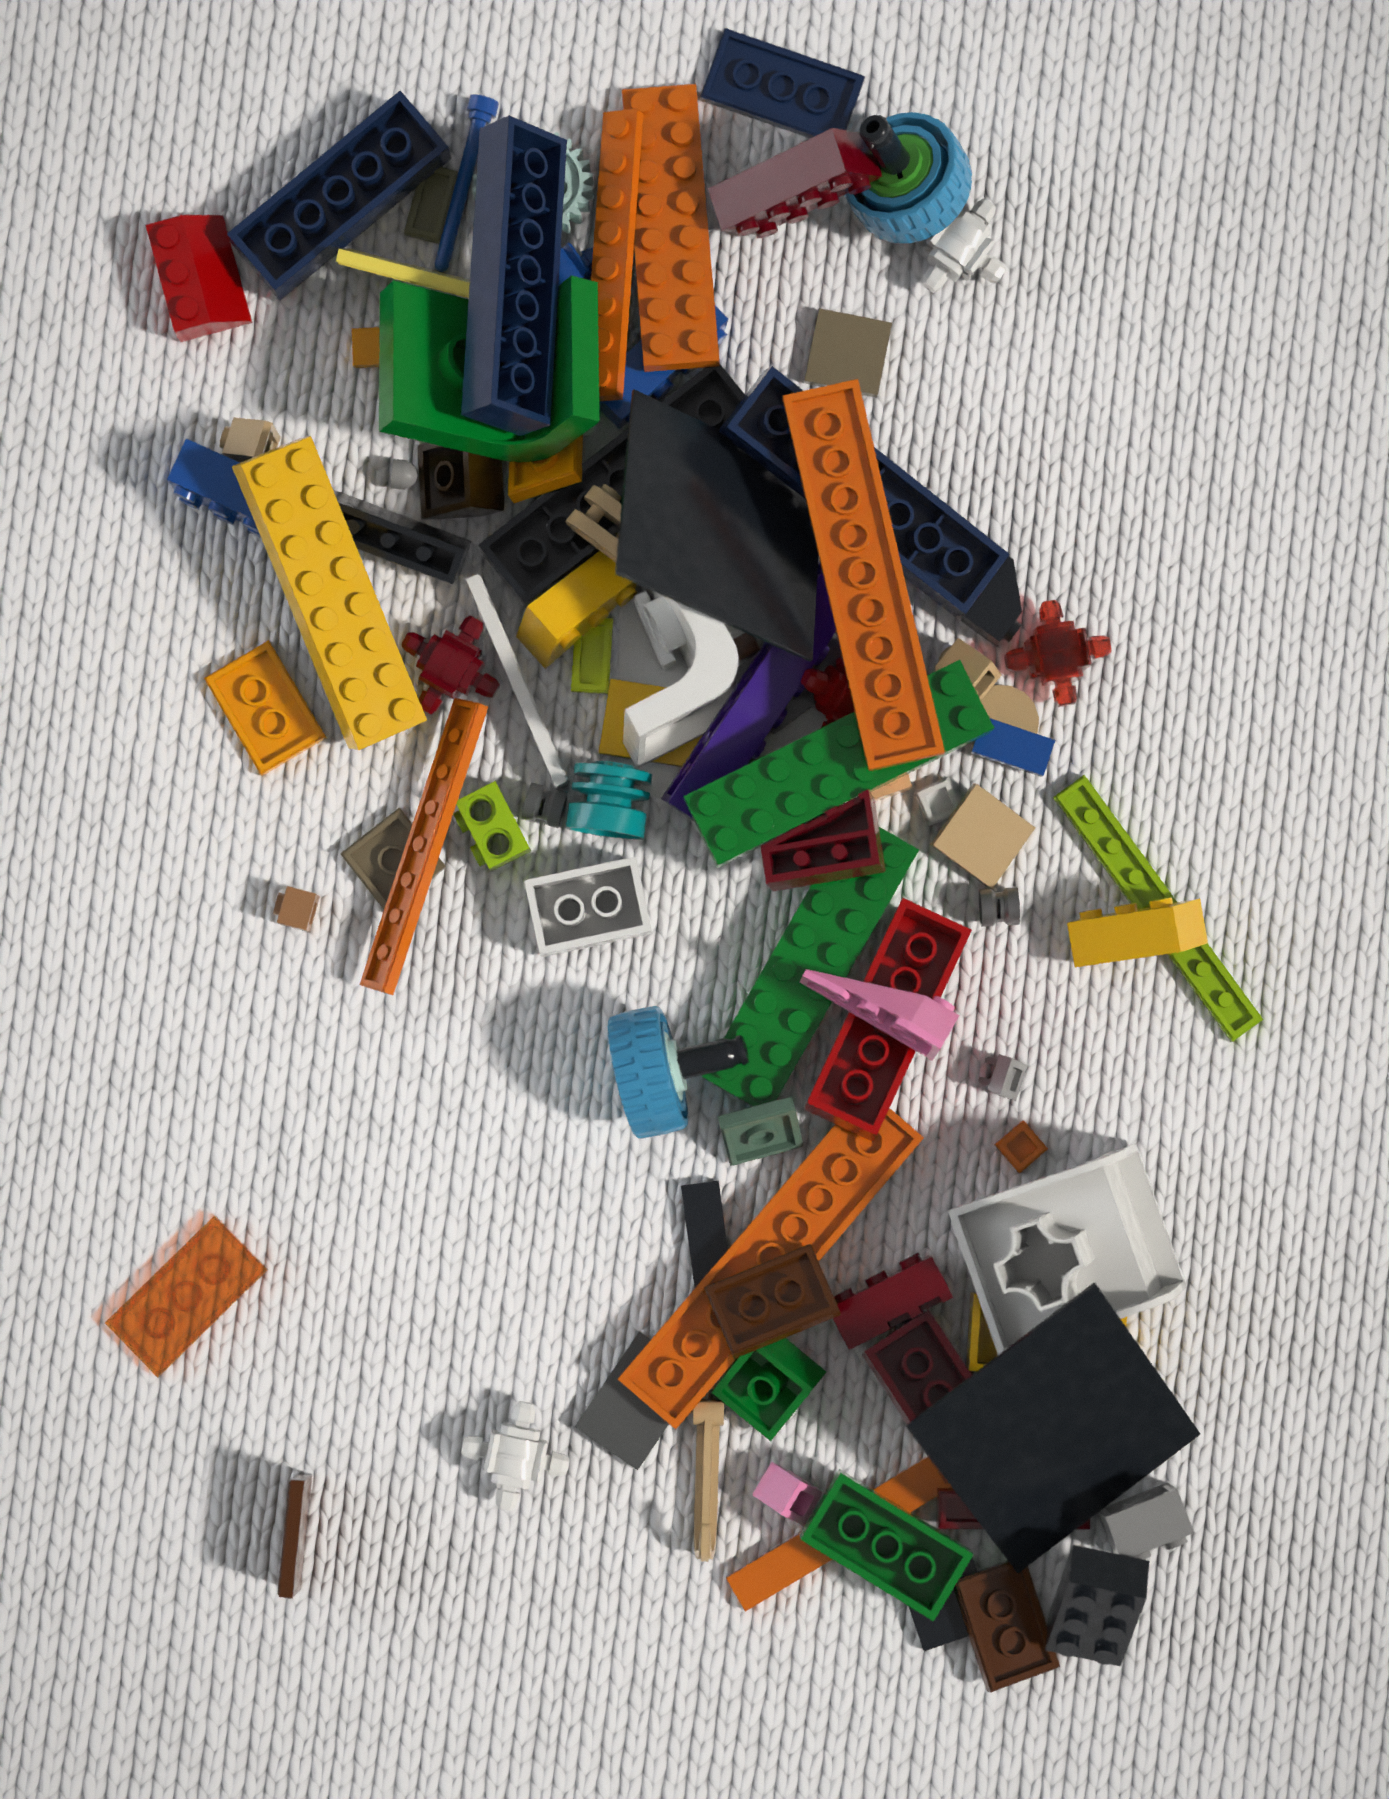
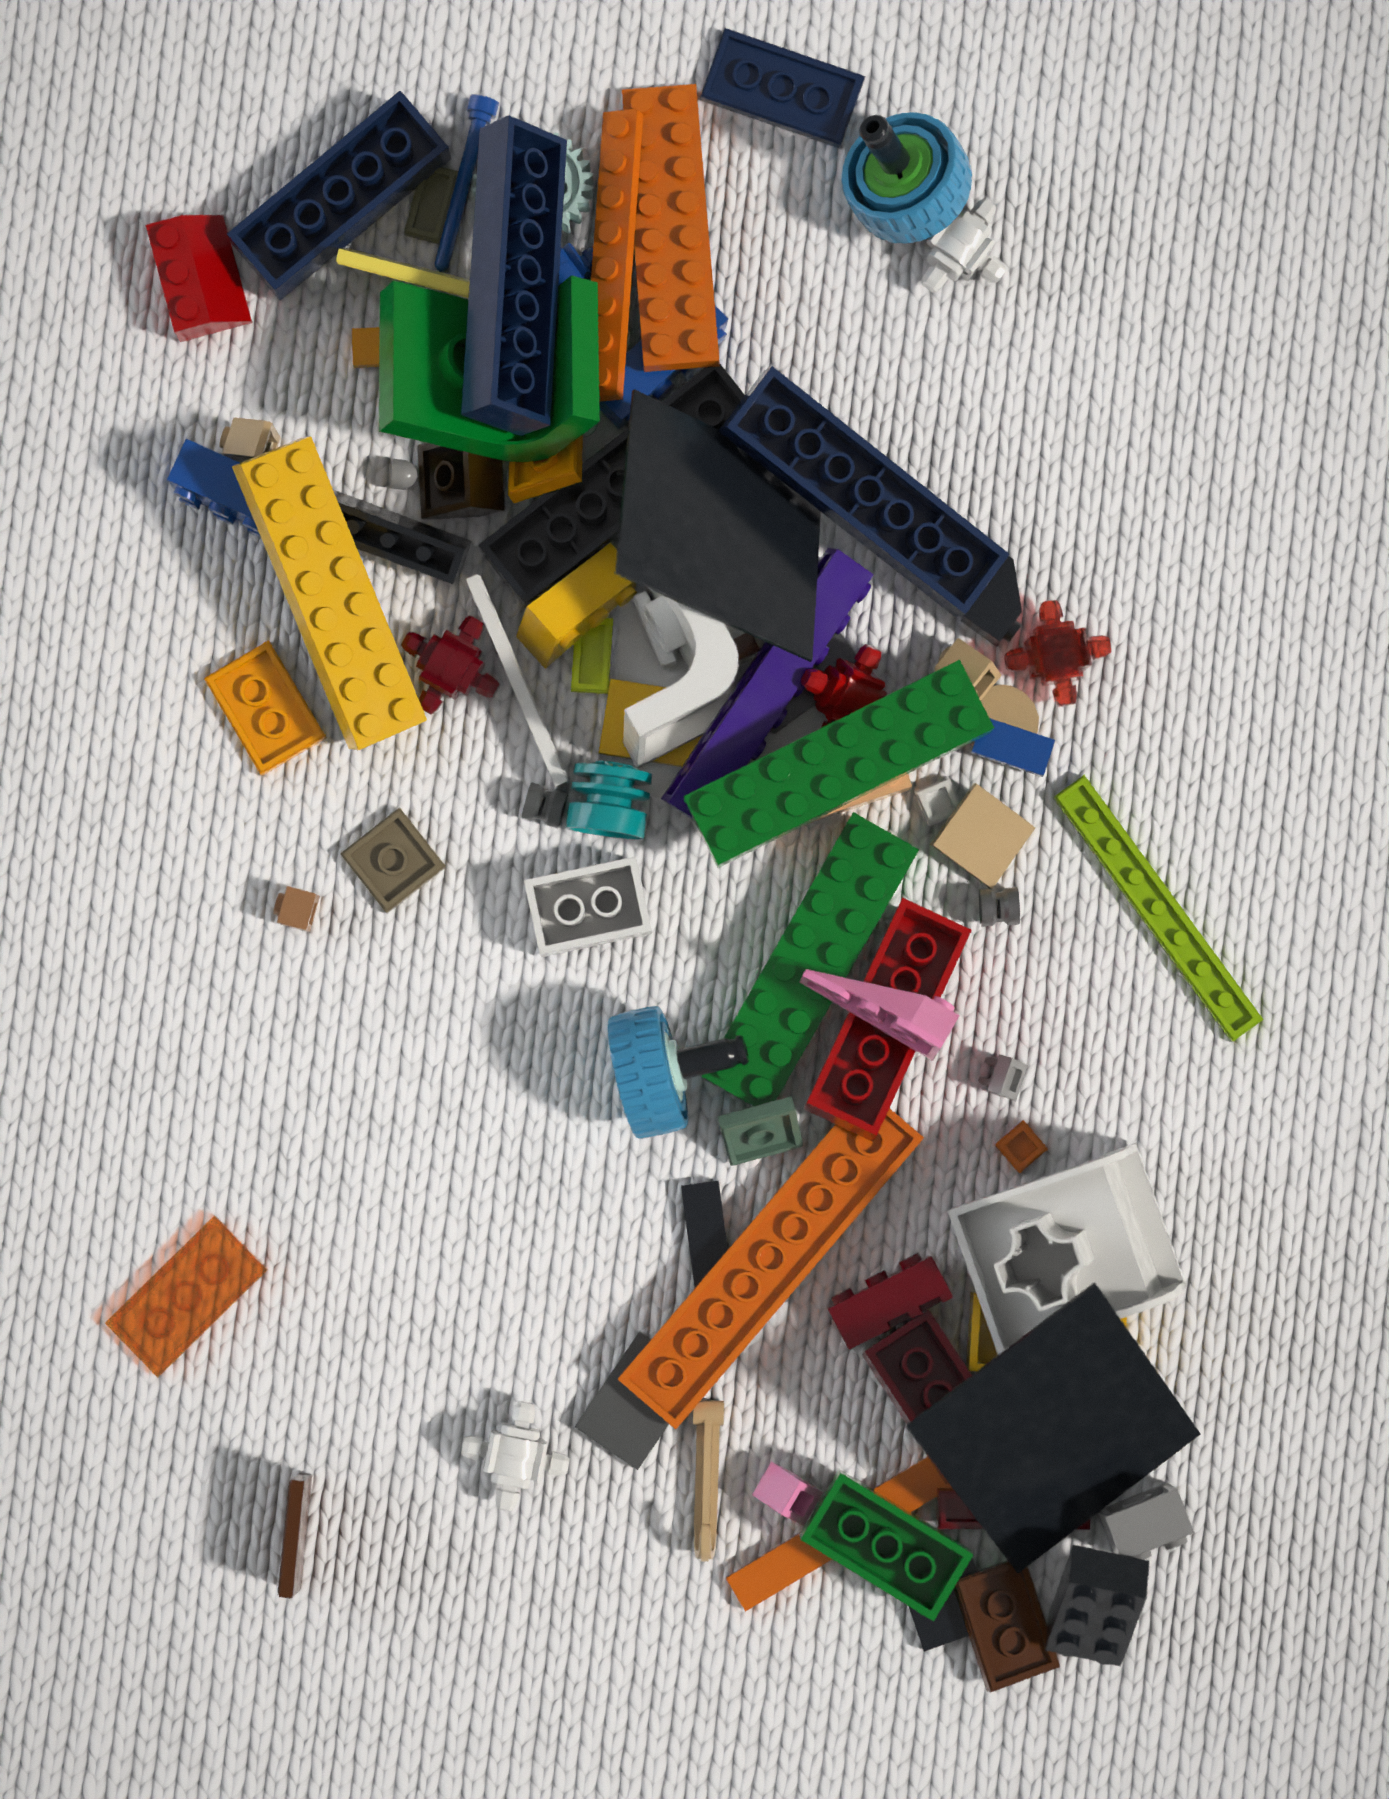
(423, 846): orange tile -> none
(499, 823): lime brick -> none
(605, 503): tan brick -> none
(769, 1385): green slope -> none
(772, 1301): reddish brown tile -> none
(794, 183): brick -> none
(828, 848): dark red wedge -> none
(848, 349): dark tan tile -> none
(863, 575): orange plate -> none
(1136, 932): yellow wedge -> none

